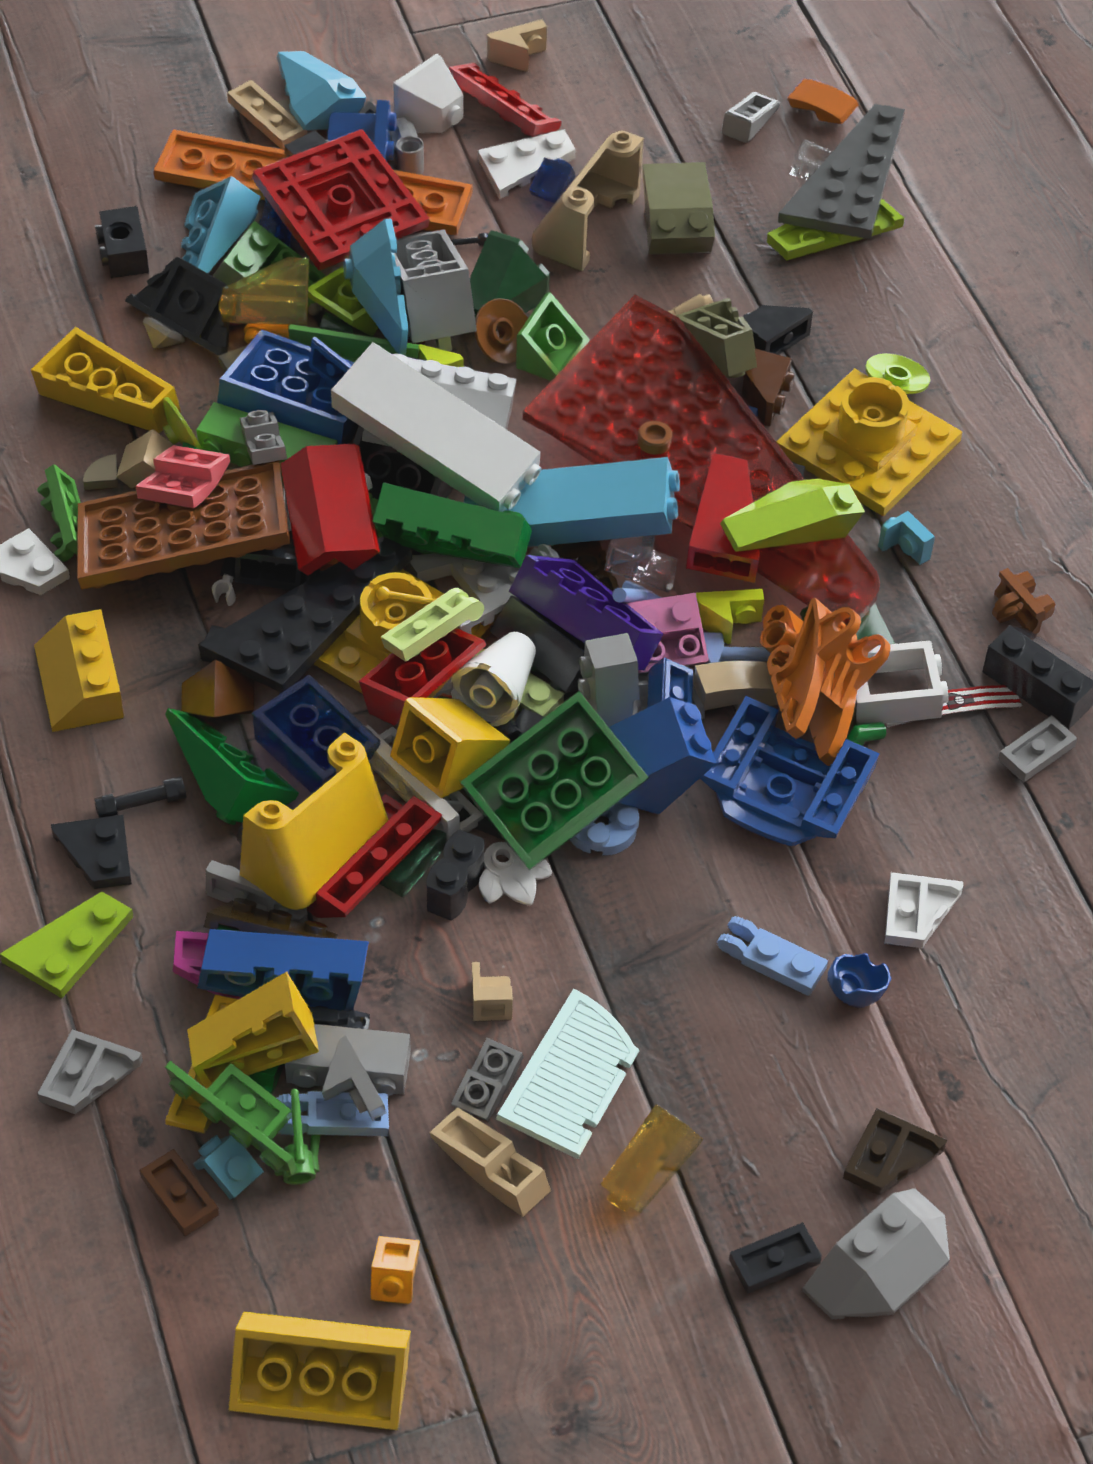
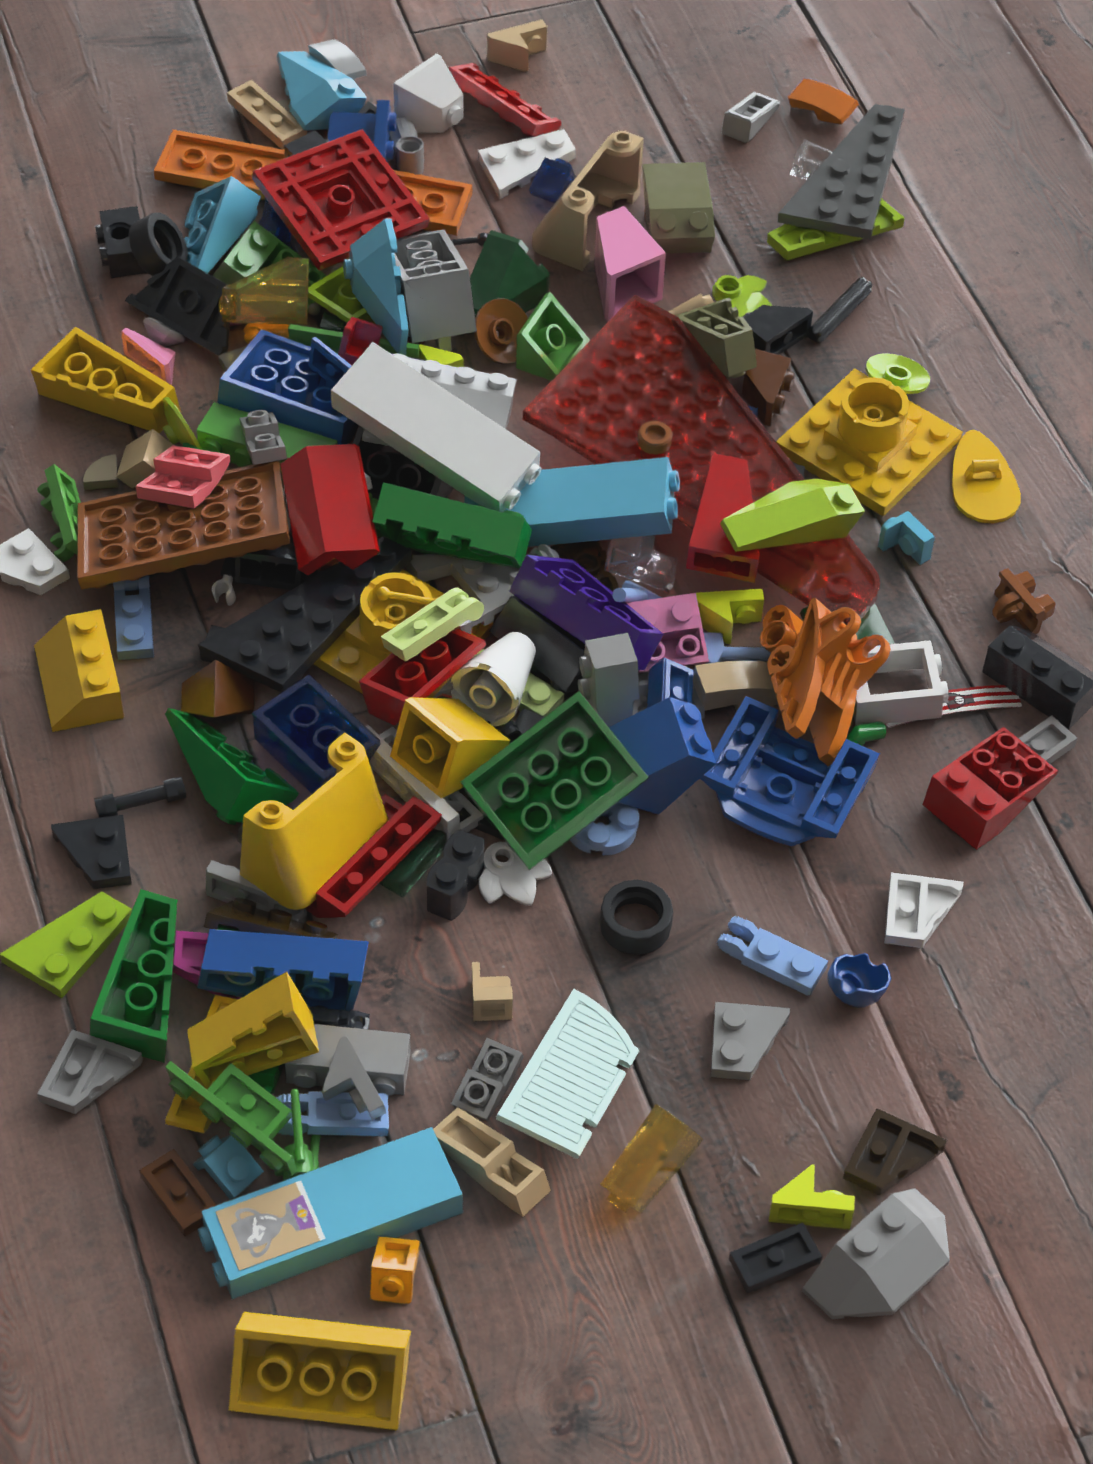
(133, 619): none -> medium blue plate
(138, 984): none -> green wedge
(144, 247): none -> black tyre
(149, 354): none -> slope
(330, 1213): none -> medium azure brick
(339, 57): none -> light grey slope
(357, 338): none -> red panel
(626, 261): none -> bright pink slope
(642, 893): none -> black tyre
(742, 292): none -> lime plate
(743, 1037): none -> light grey wing
(800, 1204): none -> neon yellow slope
(839, 310): none -> black axle
(983, 481): none -> yellow shield
(987, 787): none -> red slope

